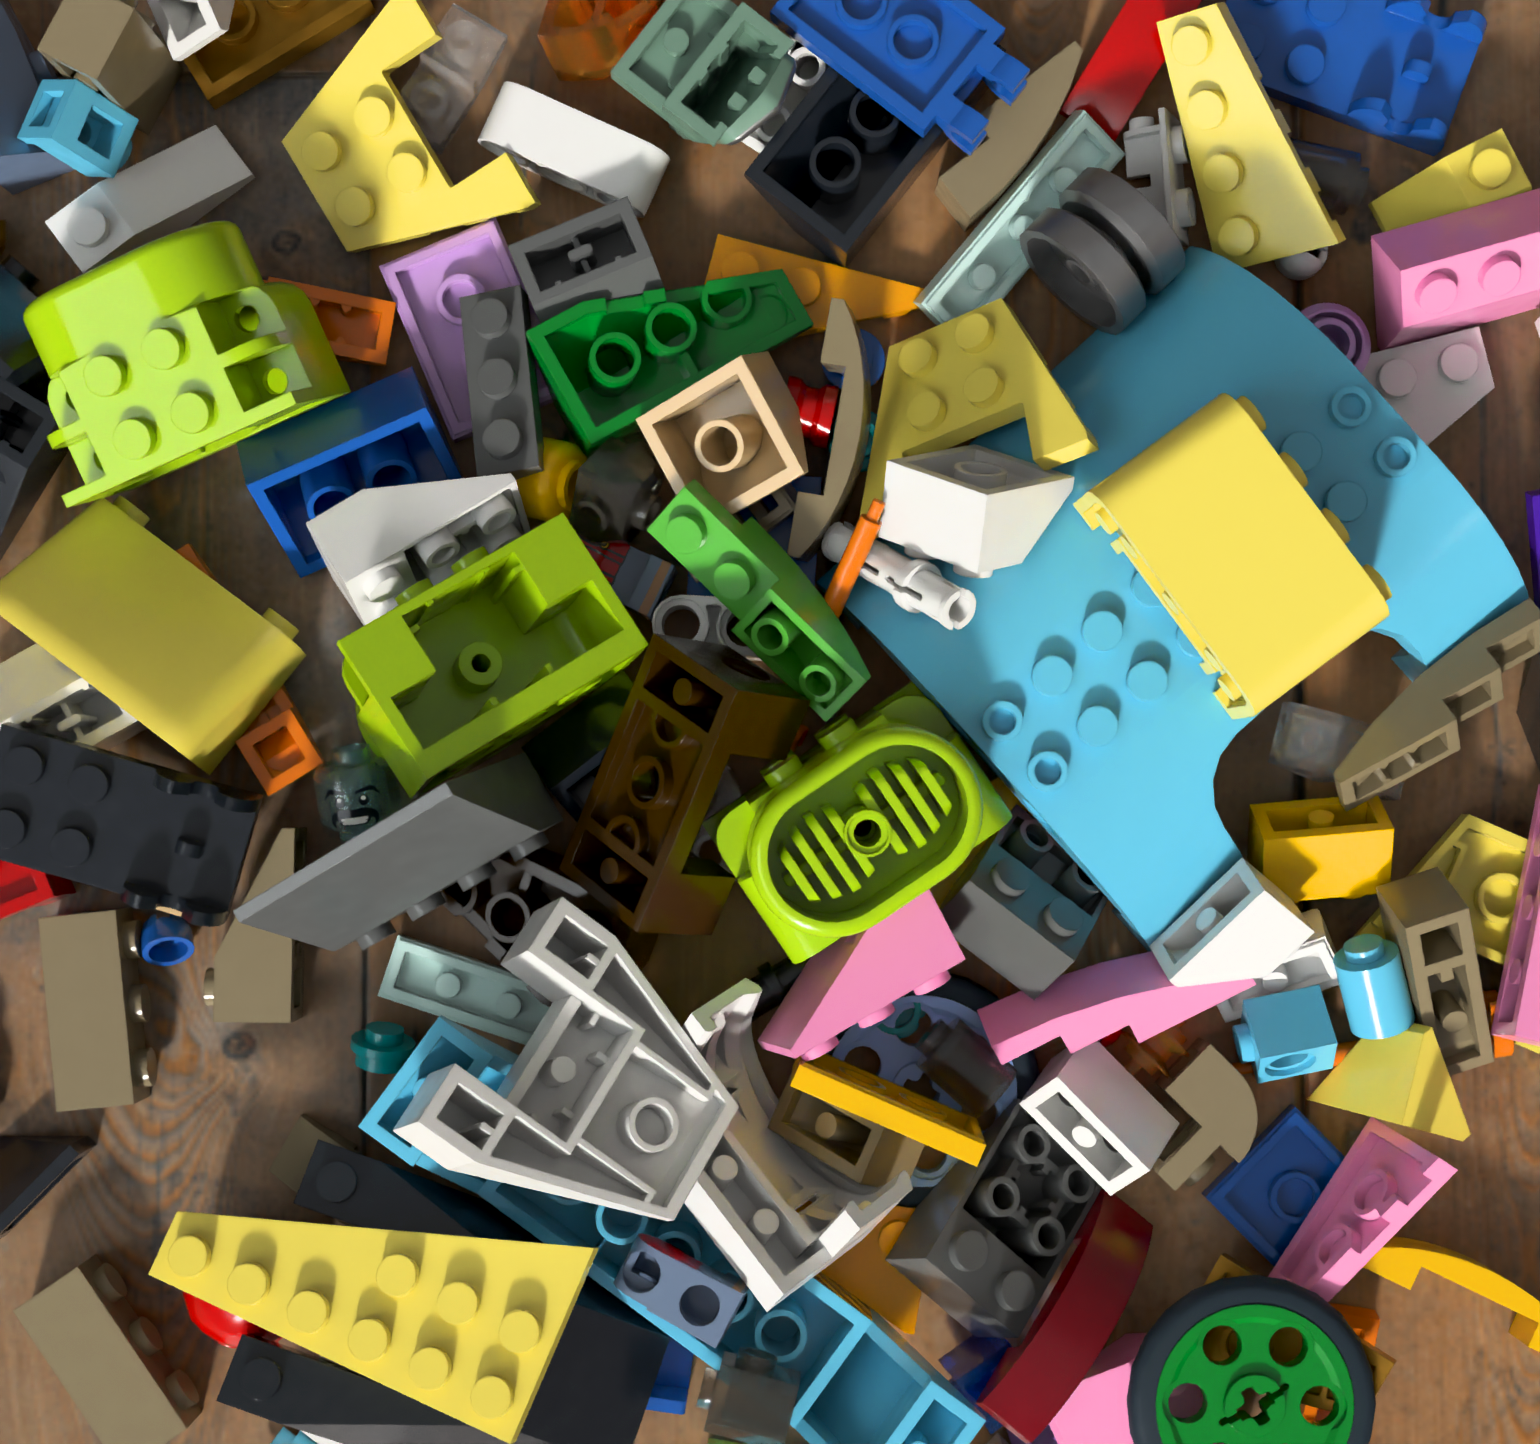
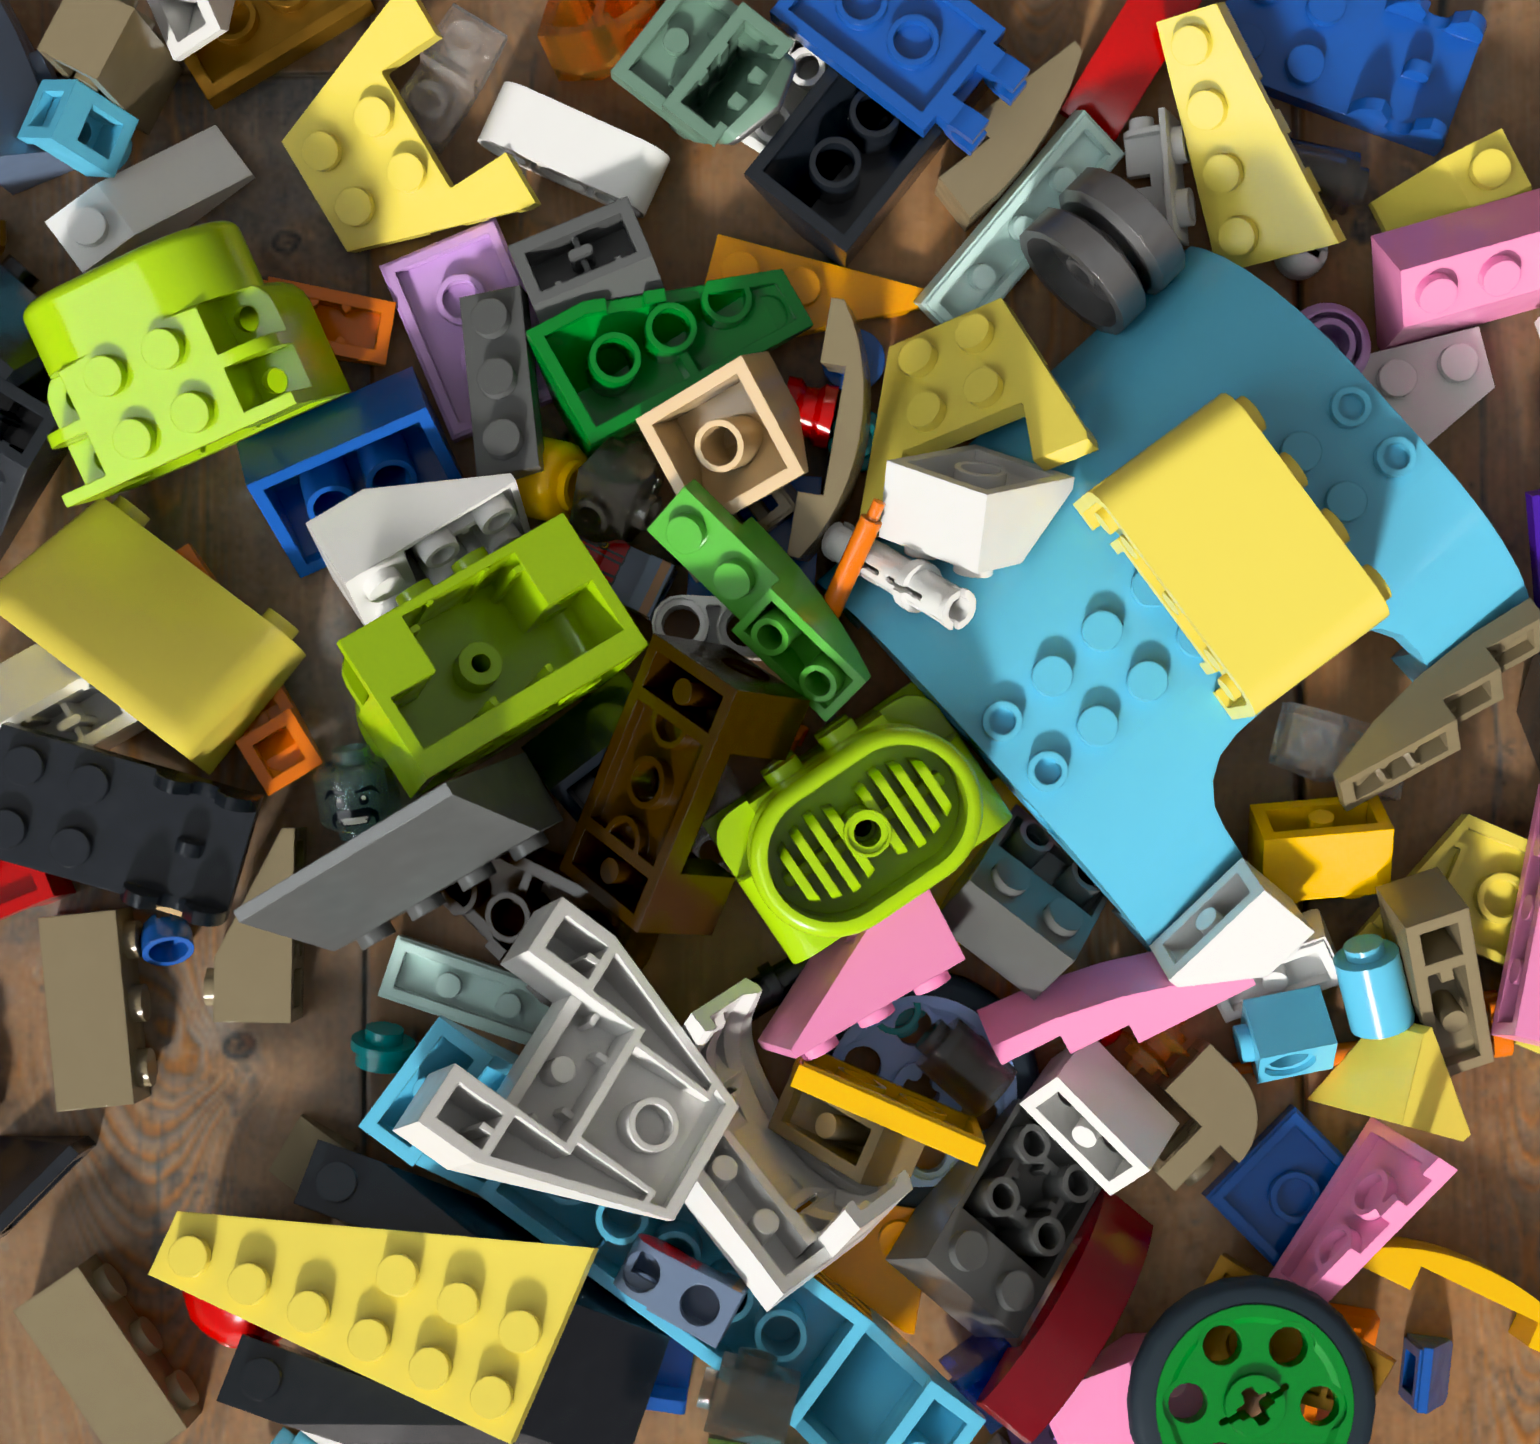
(1425, 1371): none -> blue slope

